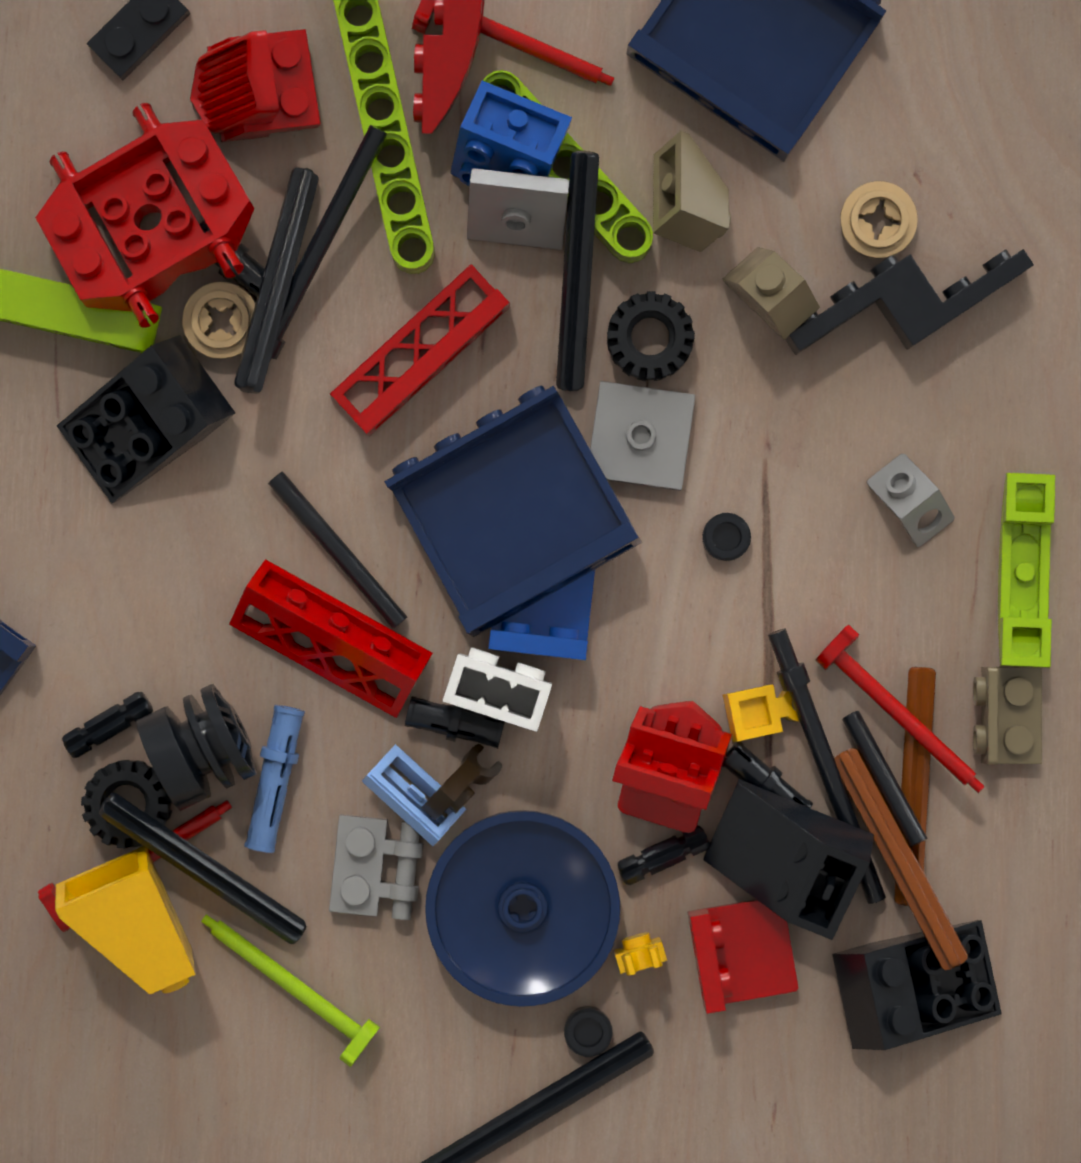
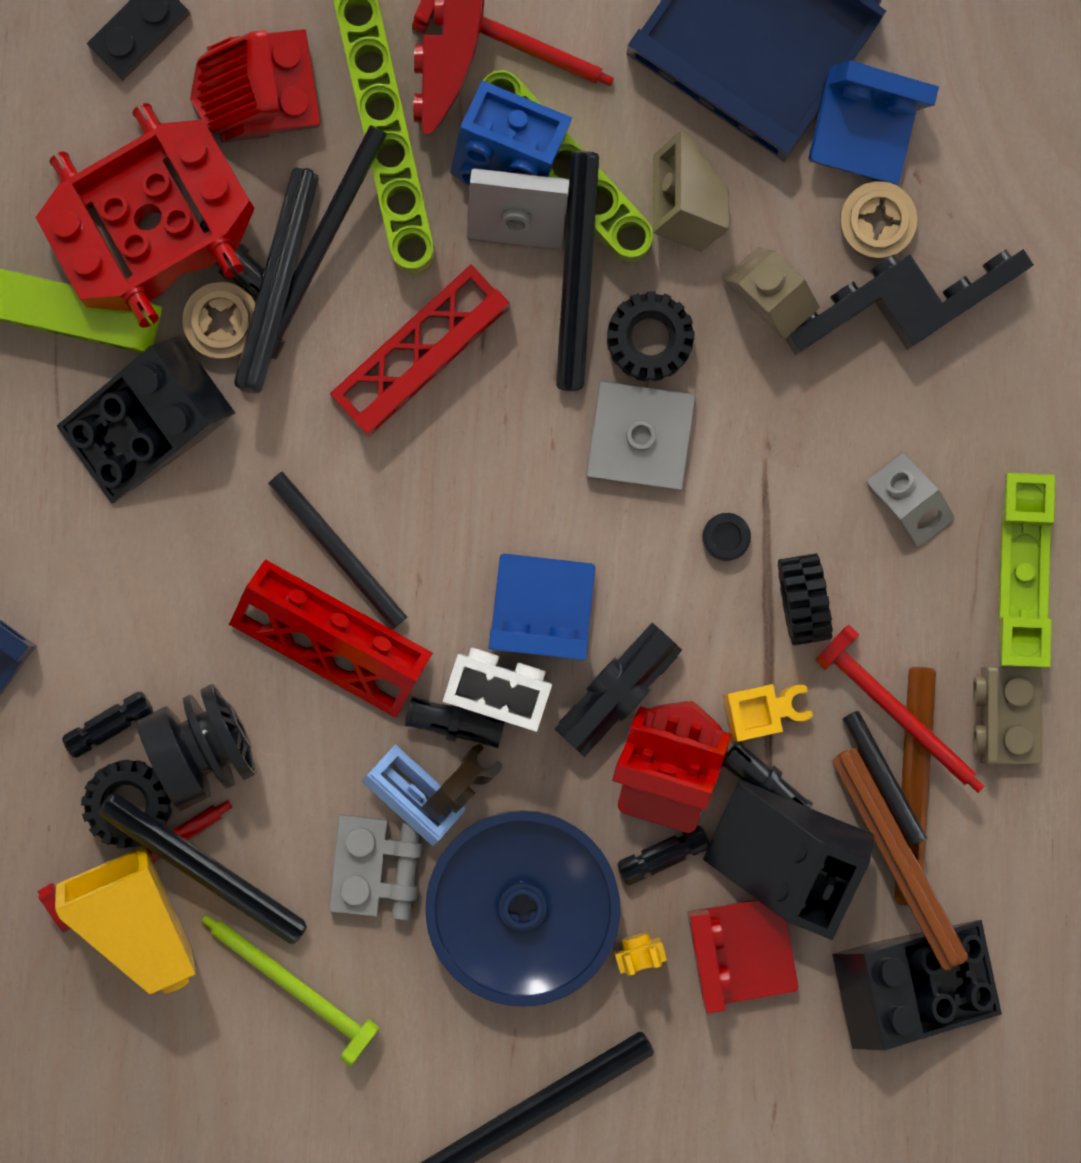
(274, 778): medium blue pin -> none
(512, 509): dark blue panel -> none
(588, 1031): black tile -> none
(618, 689): none -> black piece
(794, 679): black bar -> none
(805, 599): none -> black tyre
(867, 120): none -> blue bracket

